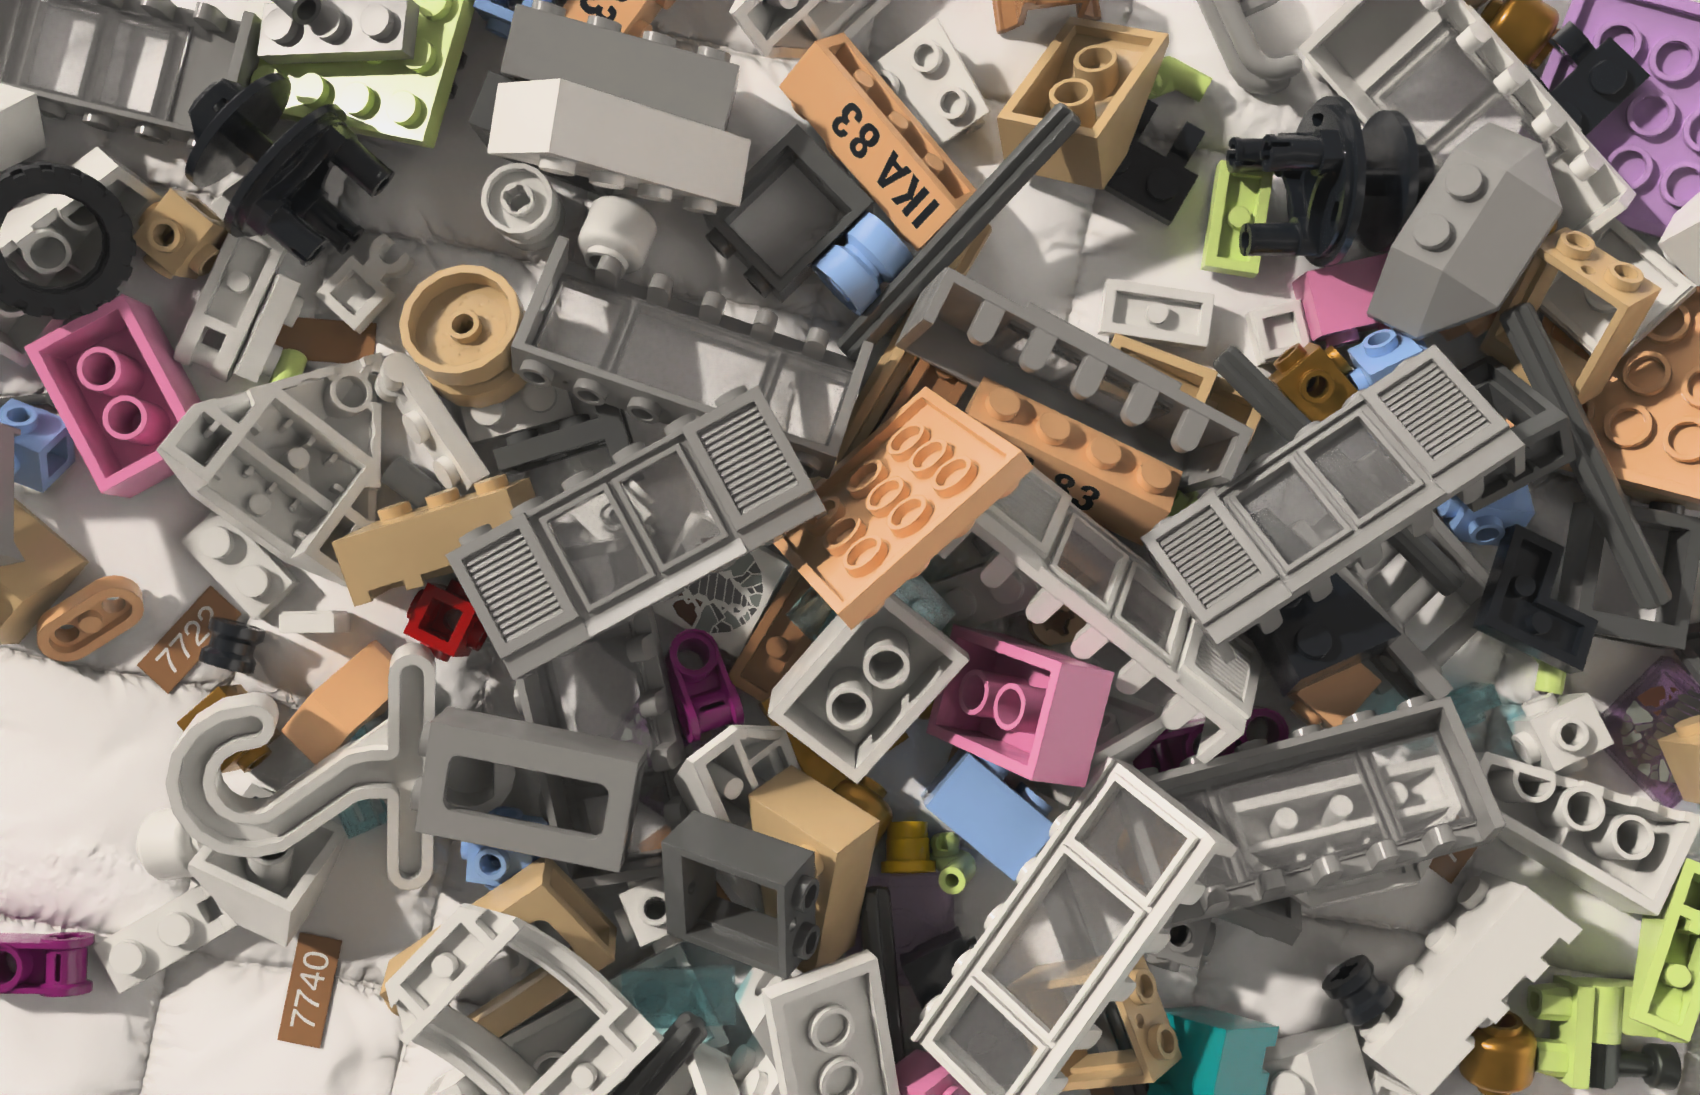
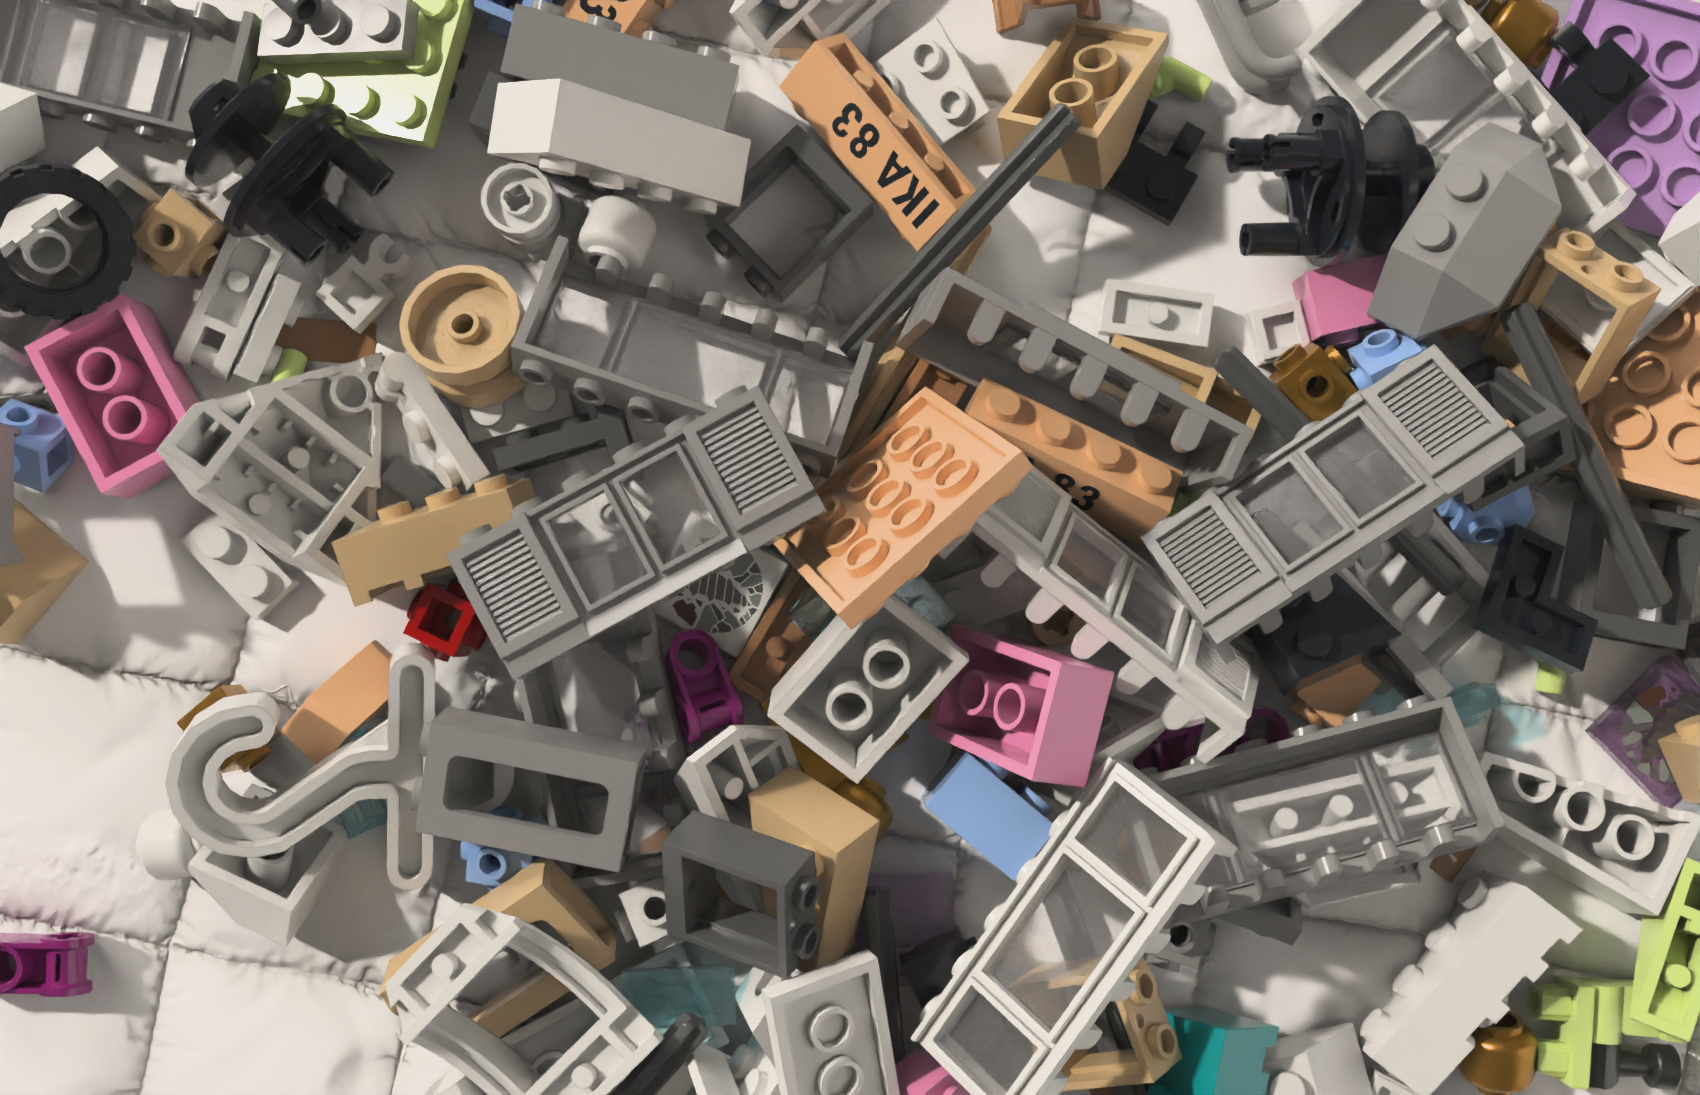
(93, 618): light nougat plate -> none
(161, 938): white plate -> none
(181, 645): medium nougat sticker -> none
(232, 645): black wheel -> none
(309, 990): medium nougat sticker -> none
(314, 622): white tile -> none
(866, 260): light blue wheel -> none
(908, 848): yellow piece -> none
(954, 864): yellowish green arm -> none
(1234, 201): yellowish green plate -> none
(1358, 990): black wheel -> none
(1559, 732): white brick -> none

